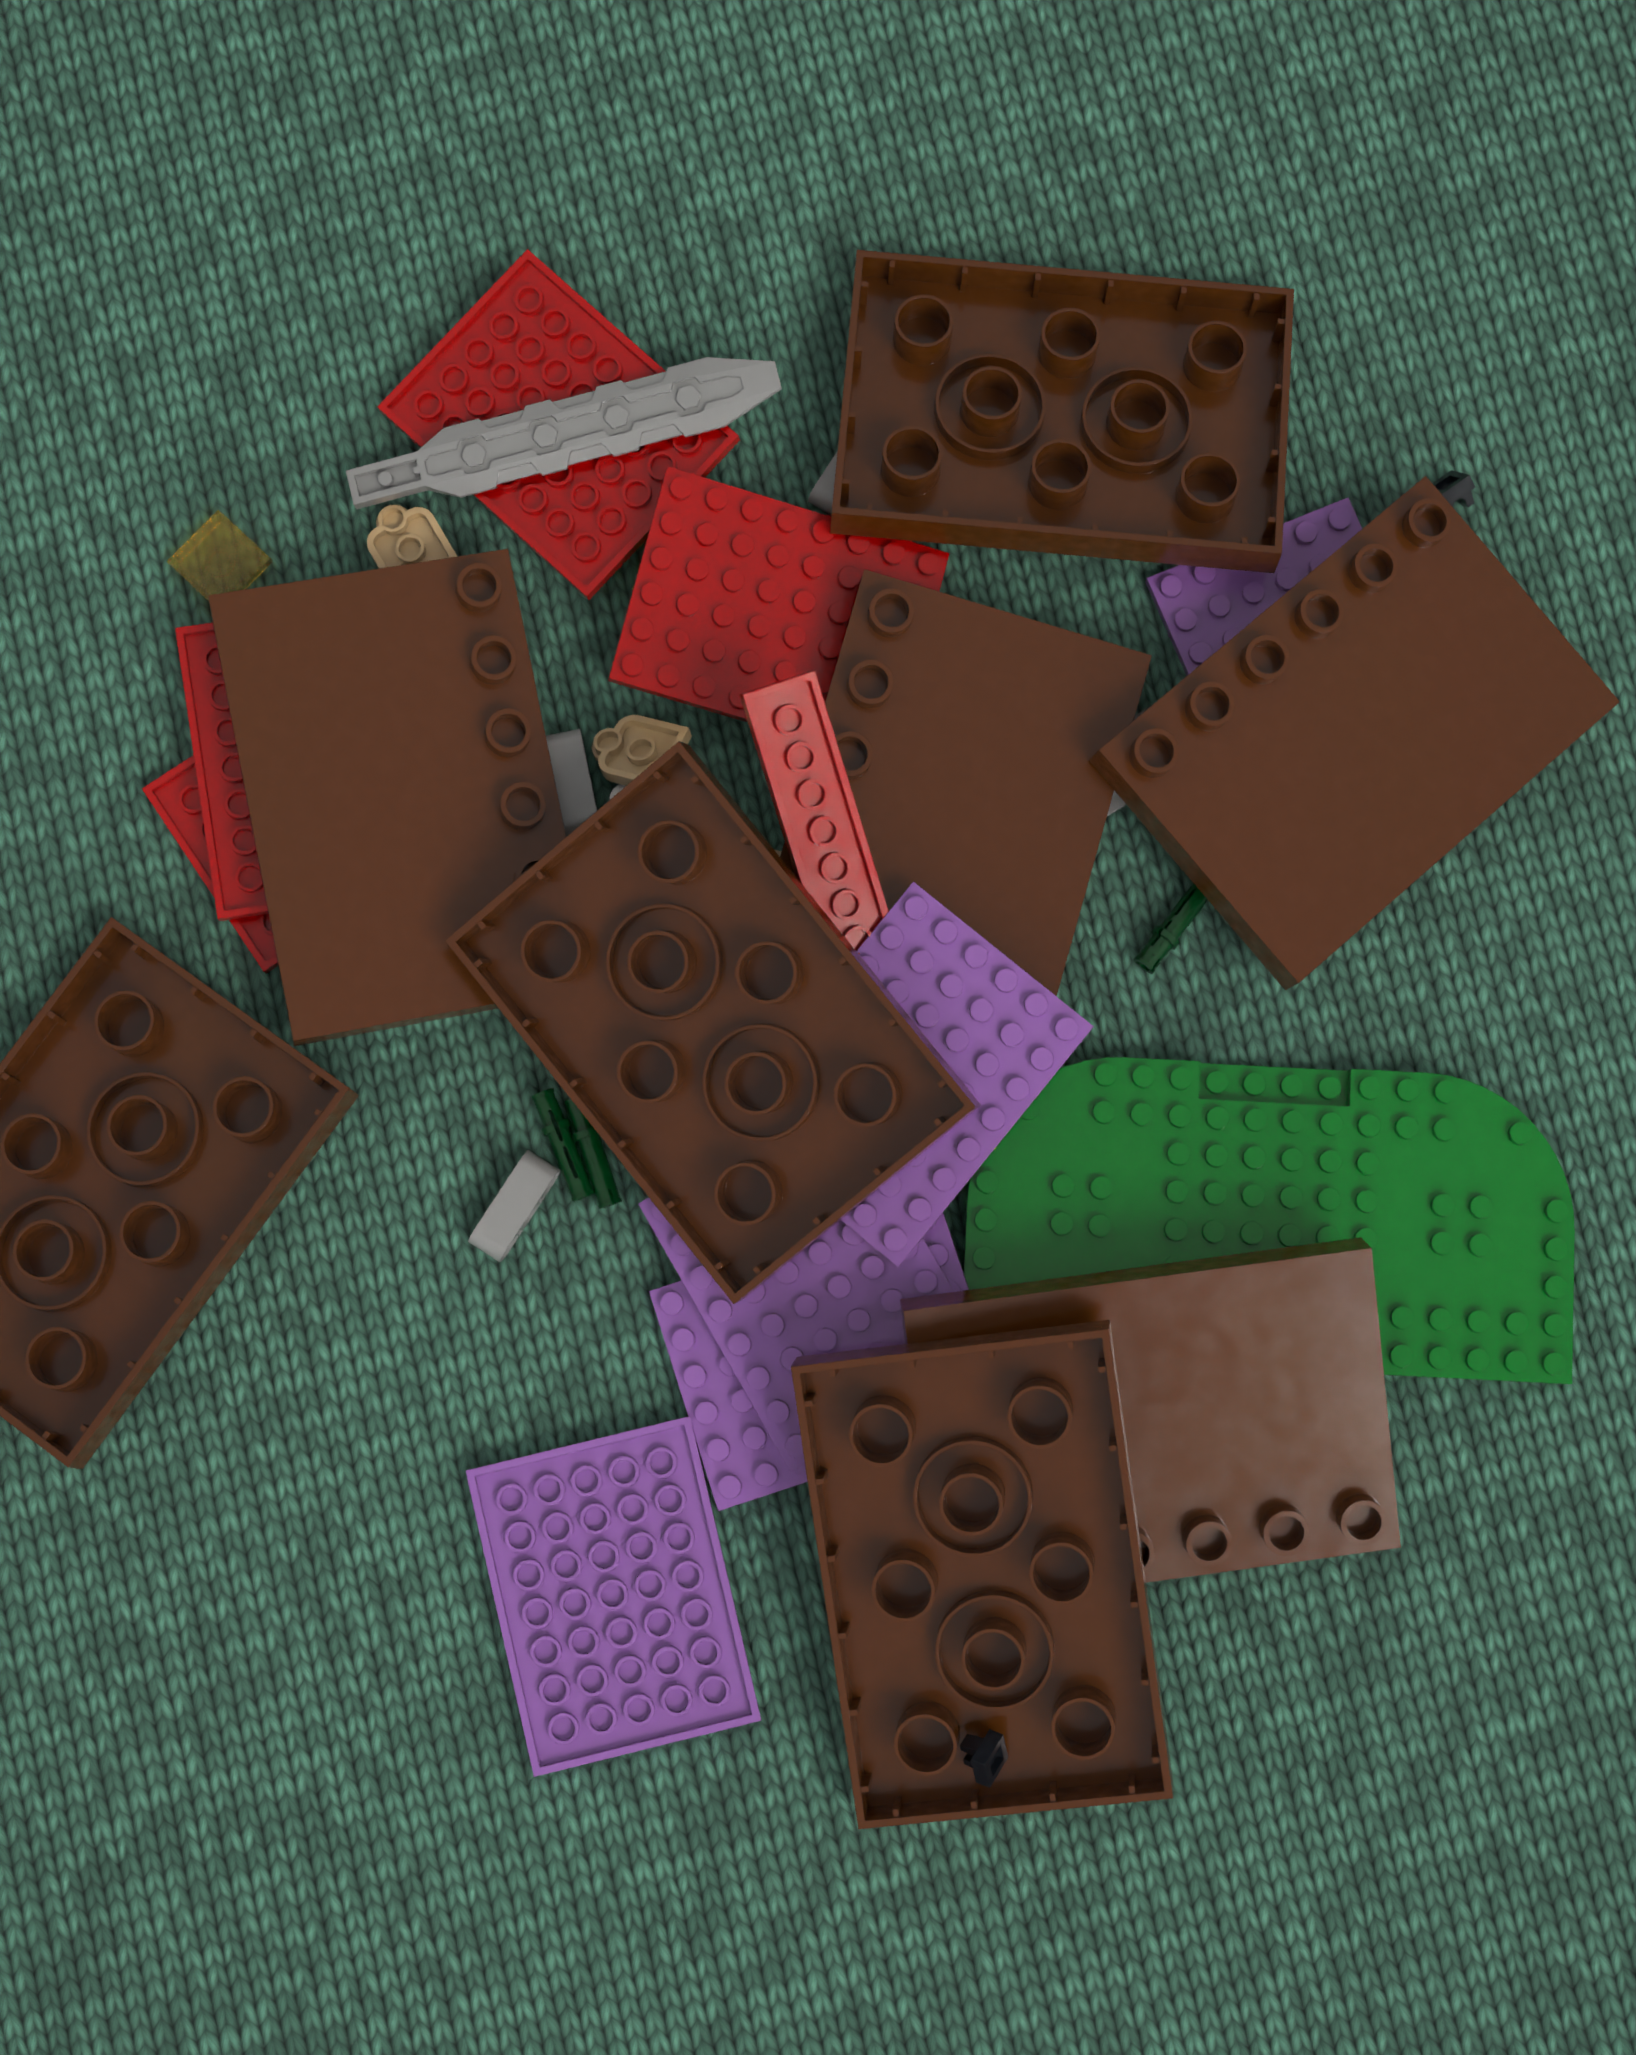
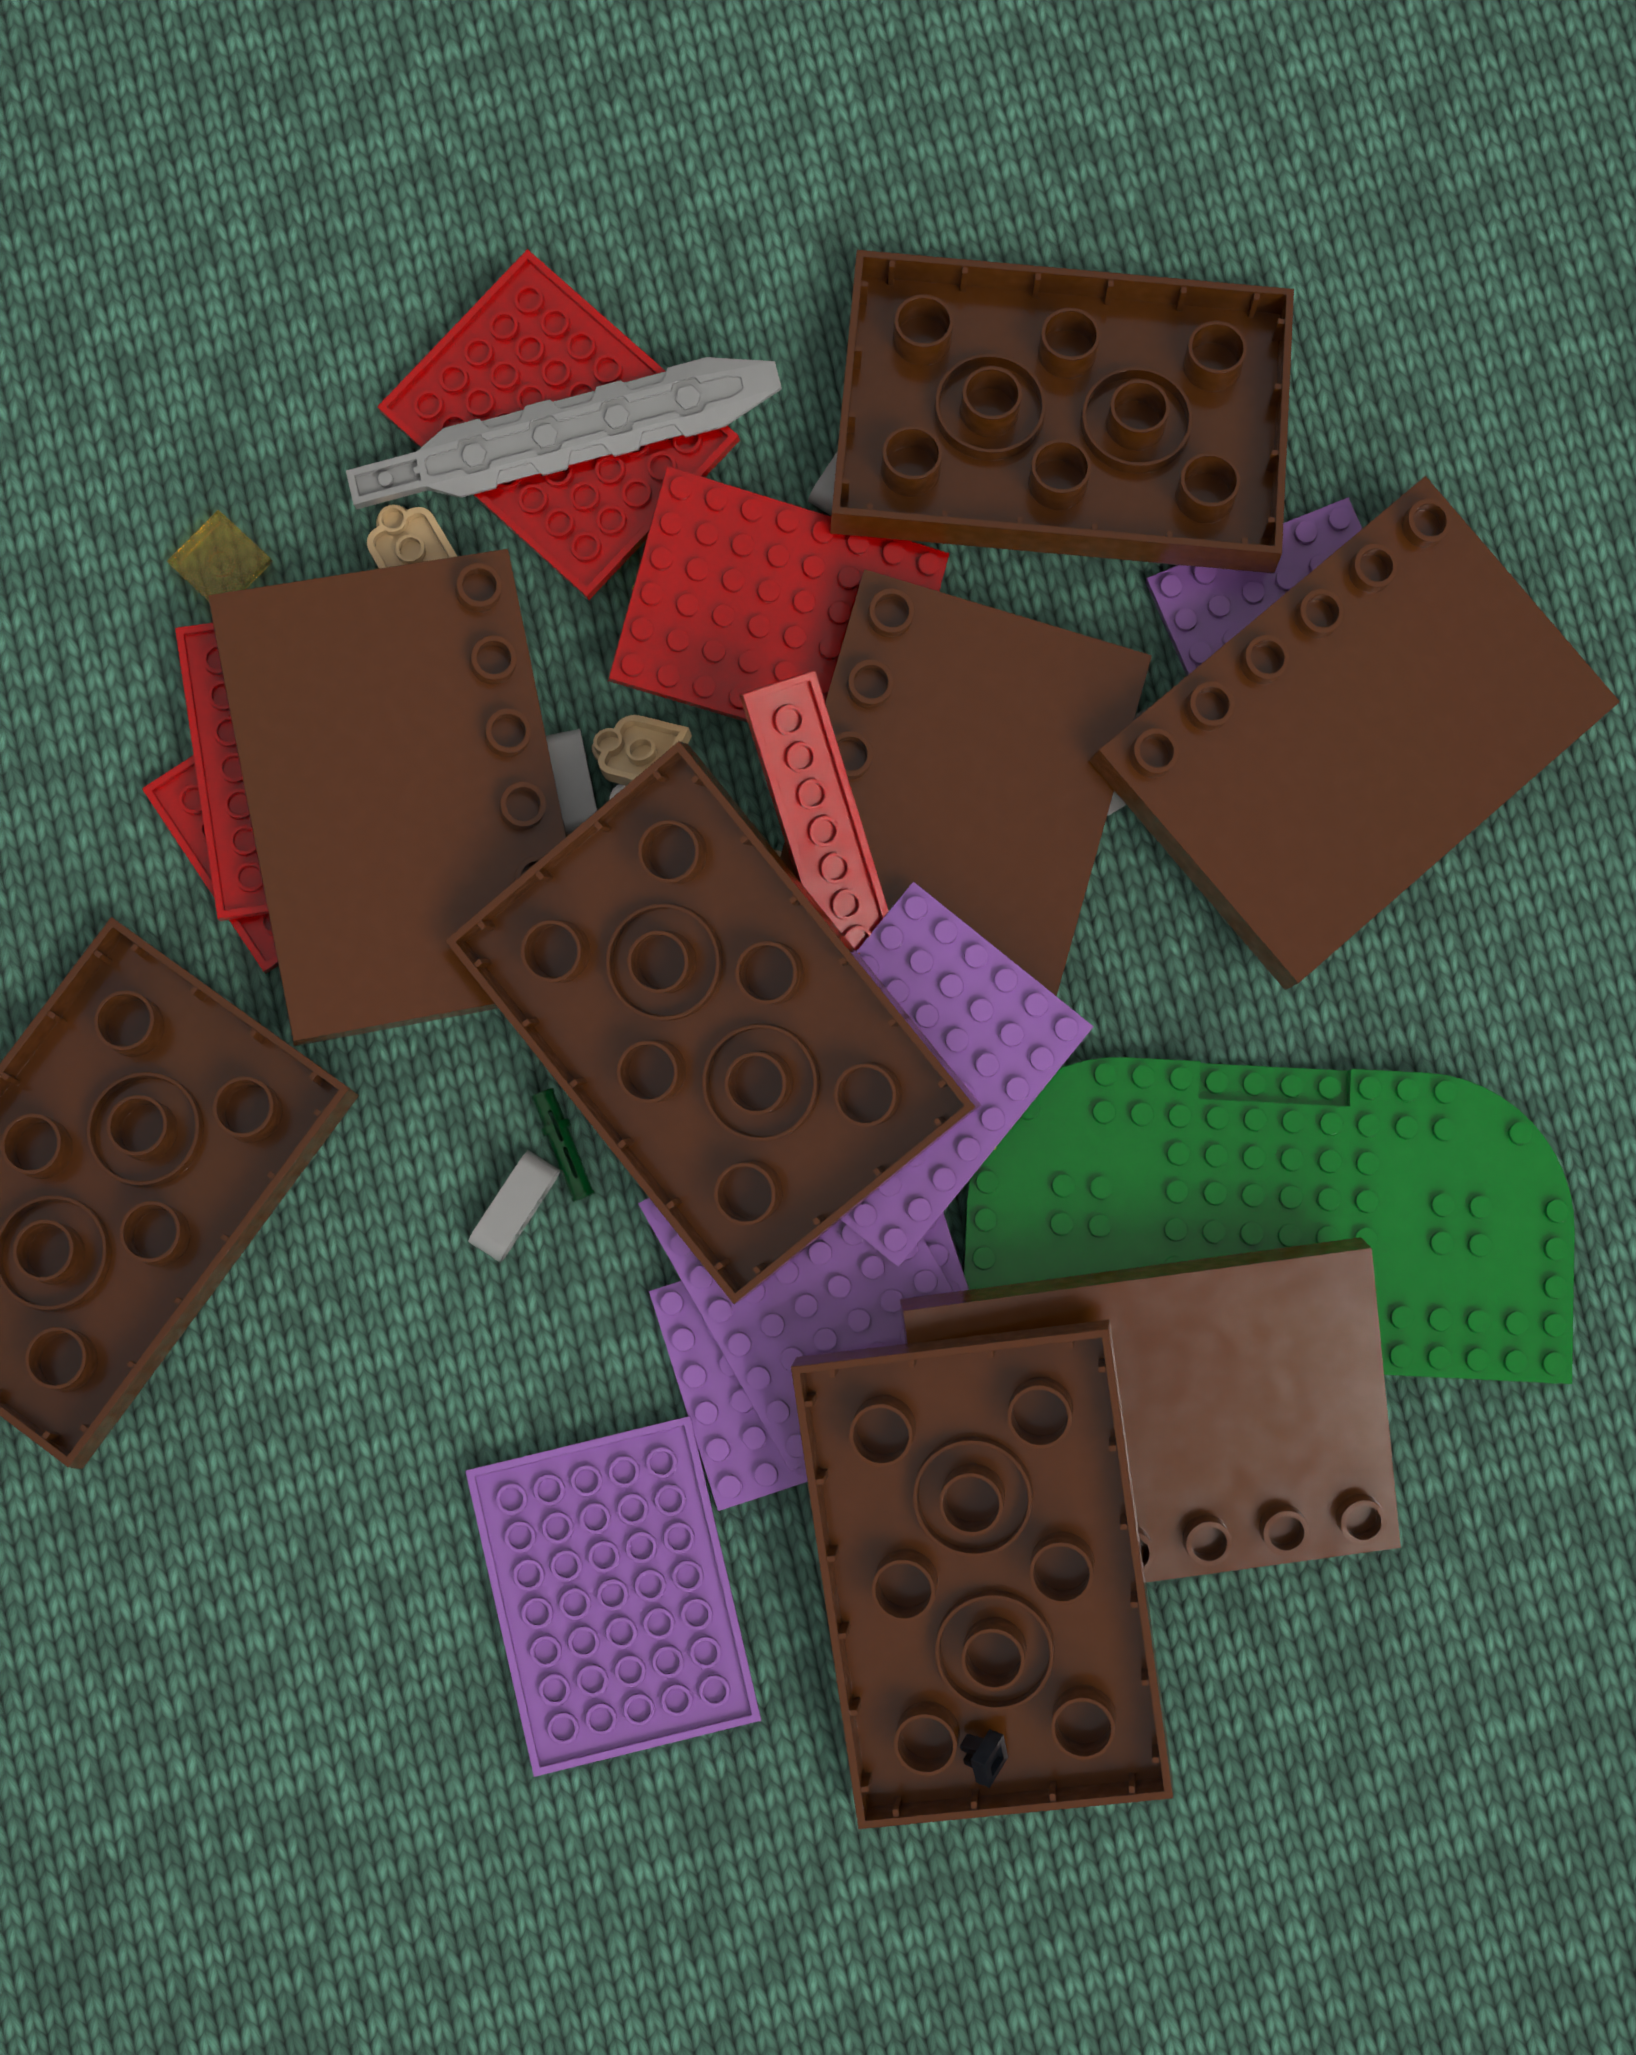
(594, 1158): dark green pin -> none
(1167, 934): dark green pin -> none
(1456, 487): black tile -> none

